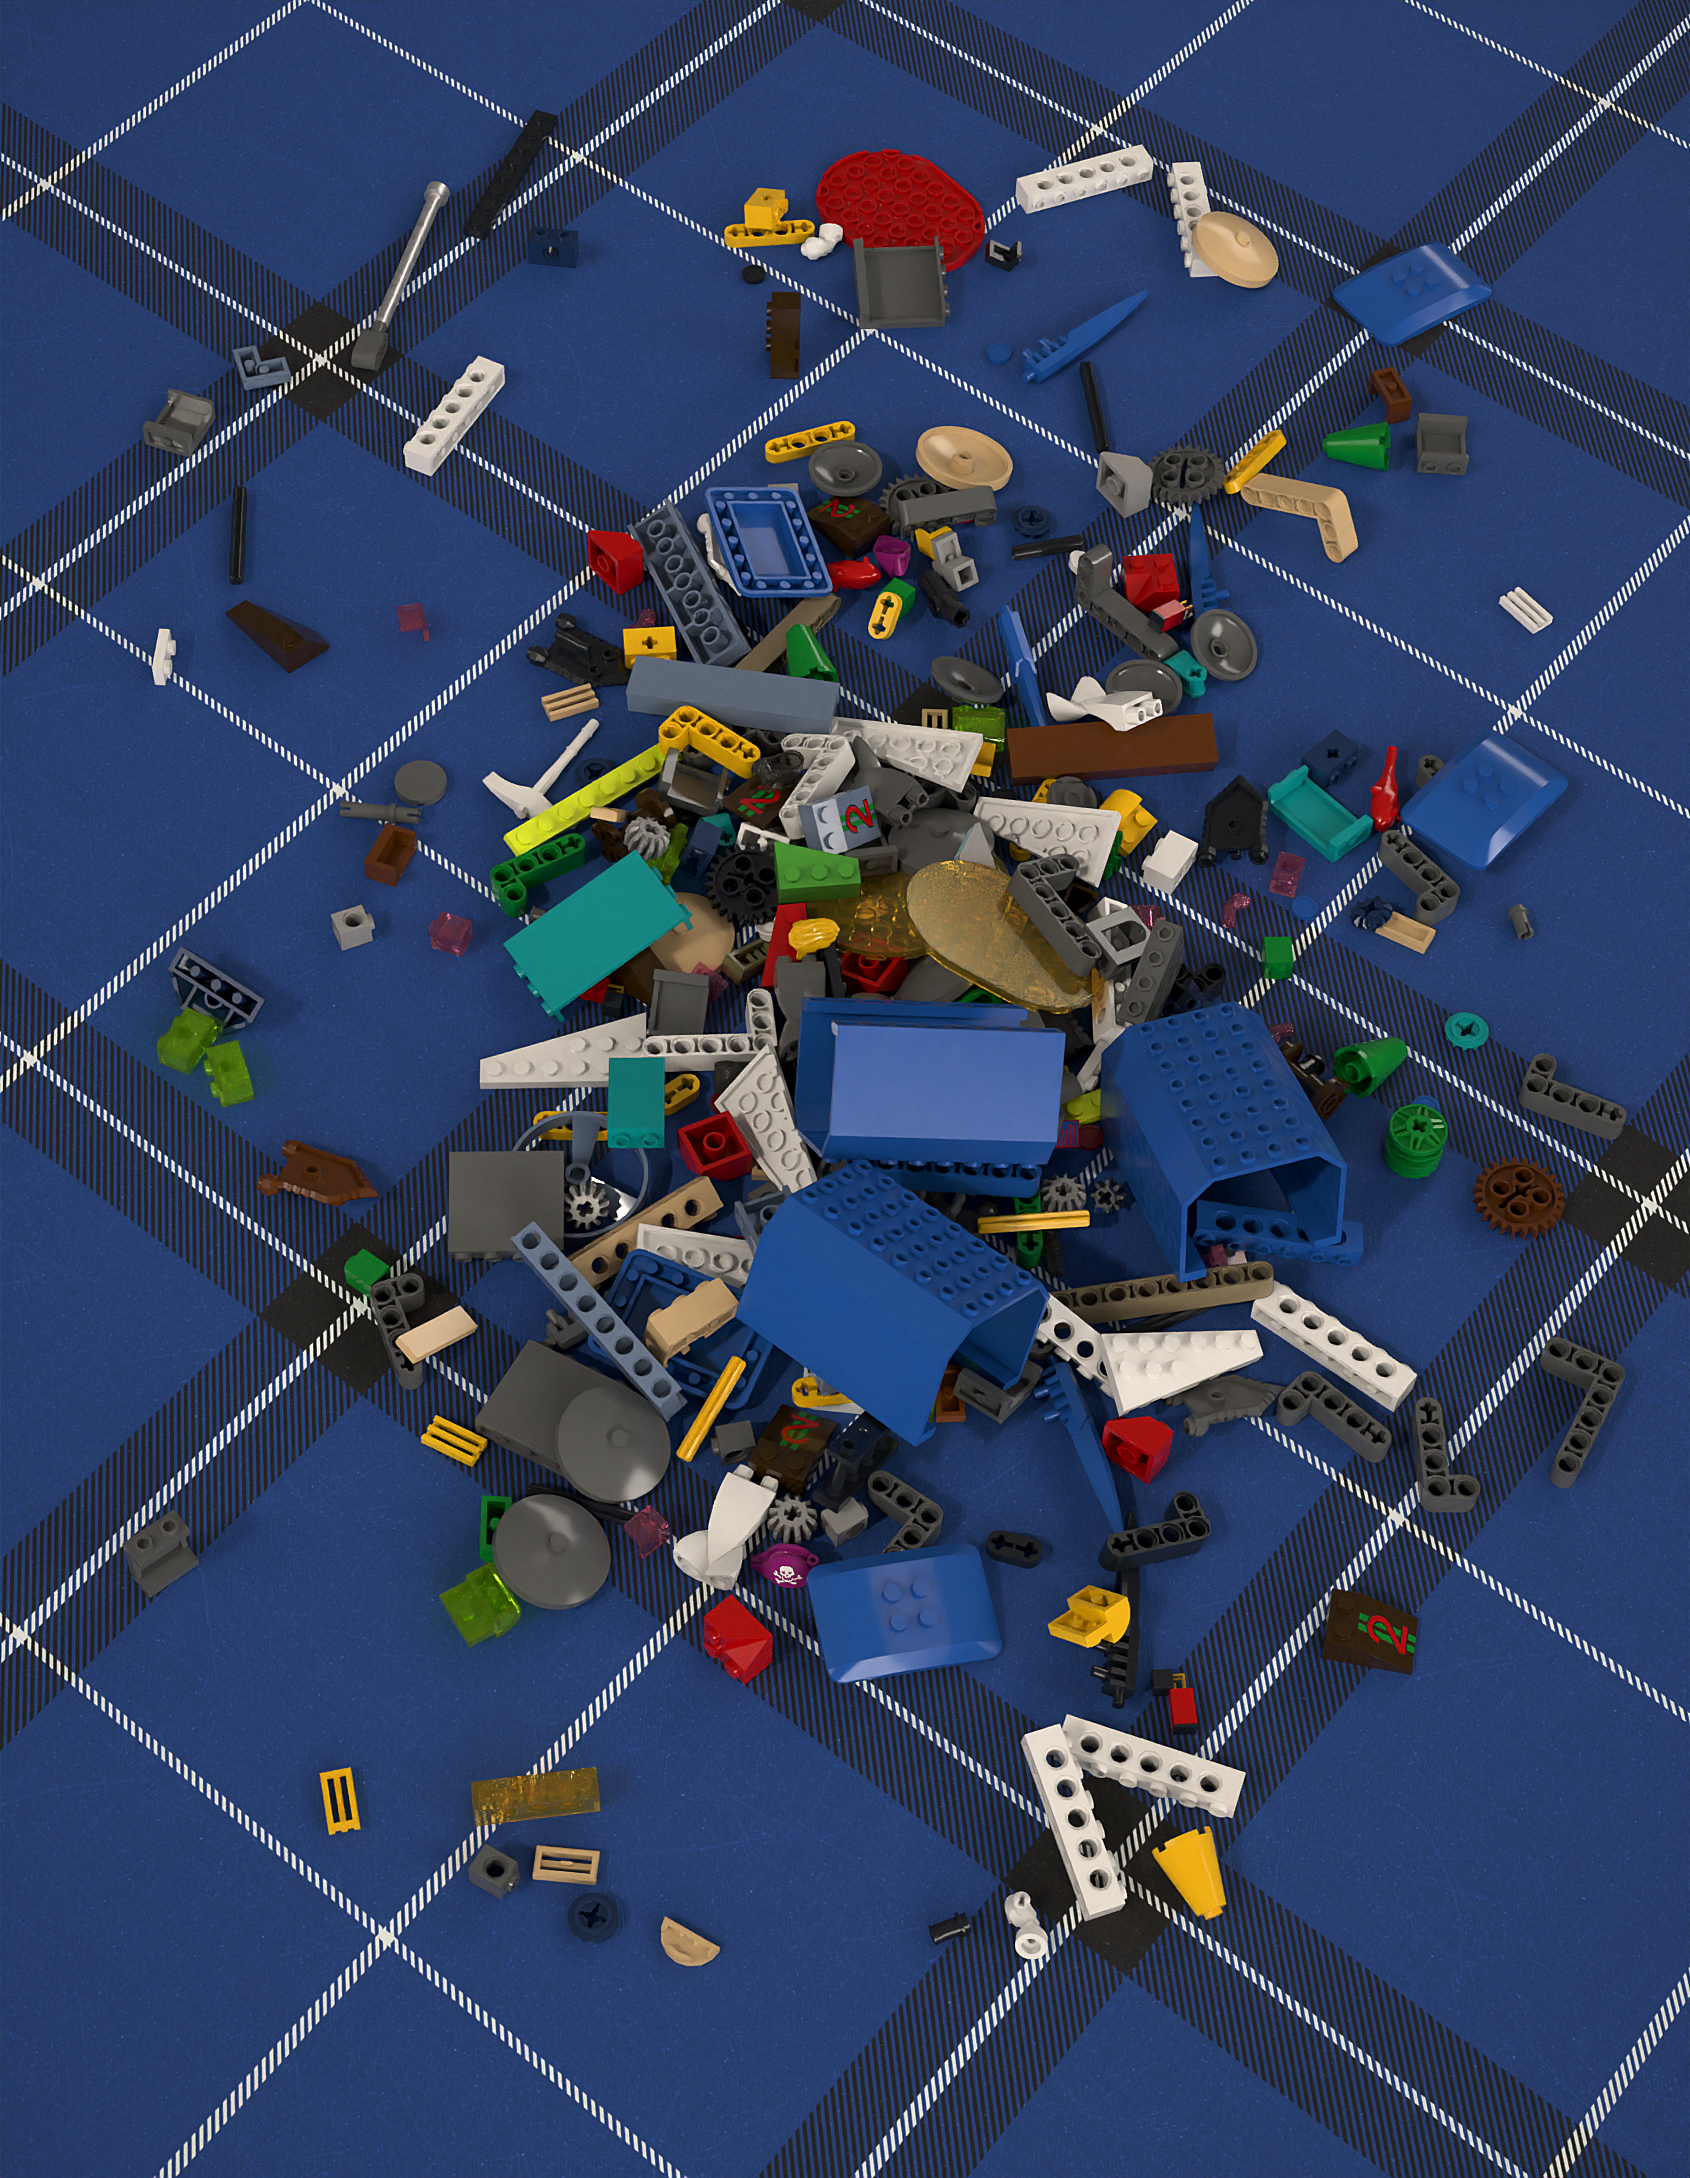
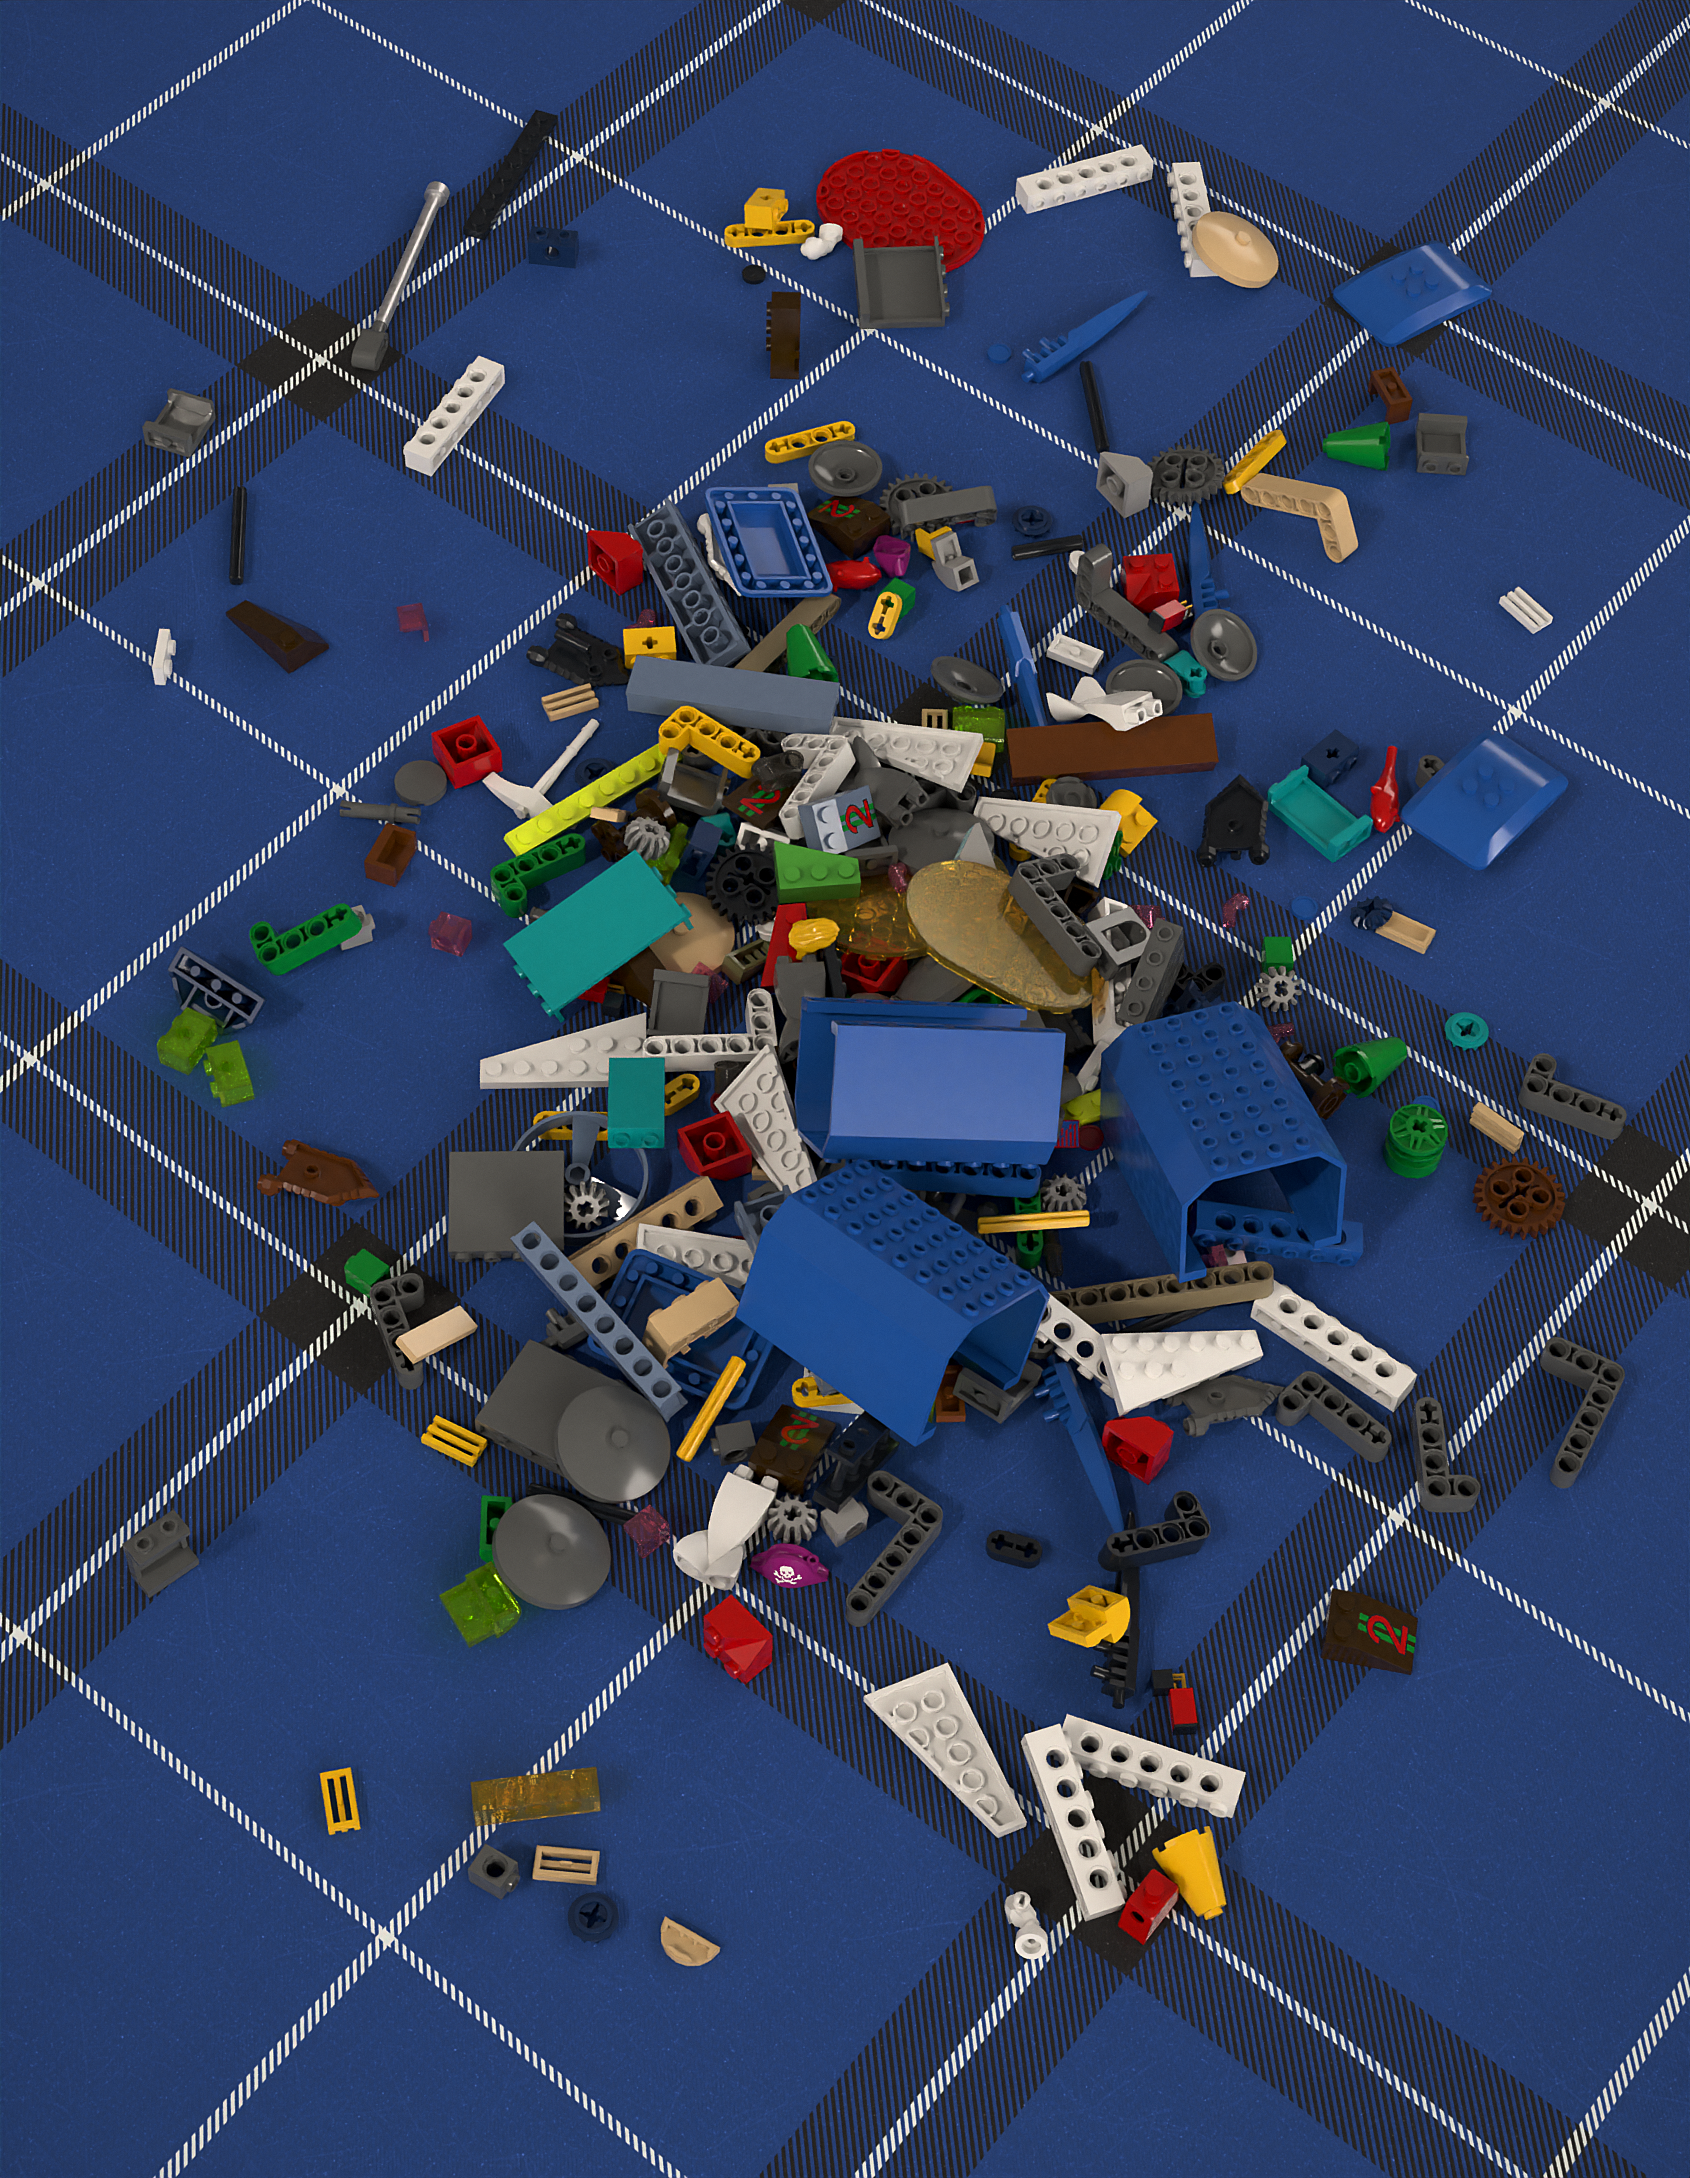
(260, 374): sand blue brick -> none
(305, 941): none -> green beam
(466, 751): none -> red slope
(896, 876): none -> clear pink arm
(903, 1612): blue wedge -> none
(942, 600): black piece -> none
(943, 1732): none -> white wing
(949, 1928): black pin -> none
(963, 458): tan dish -> none
(1003, 256): black bracket -> none
(1074, 653): none -> white plate
(1101, 1195): dark grey gear -> none
(1153, 1902): none -> red torso
(1169, 862): white brick -> none
(1287, 874): clear pink brick -> none
(1287, 987): none -> light grey gear
(1435, 889): dark grey beam -> none
(1496, 1127): none -> tan tile
(1519, 916): dark grey pin -> none

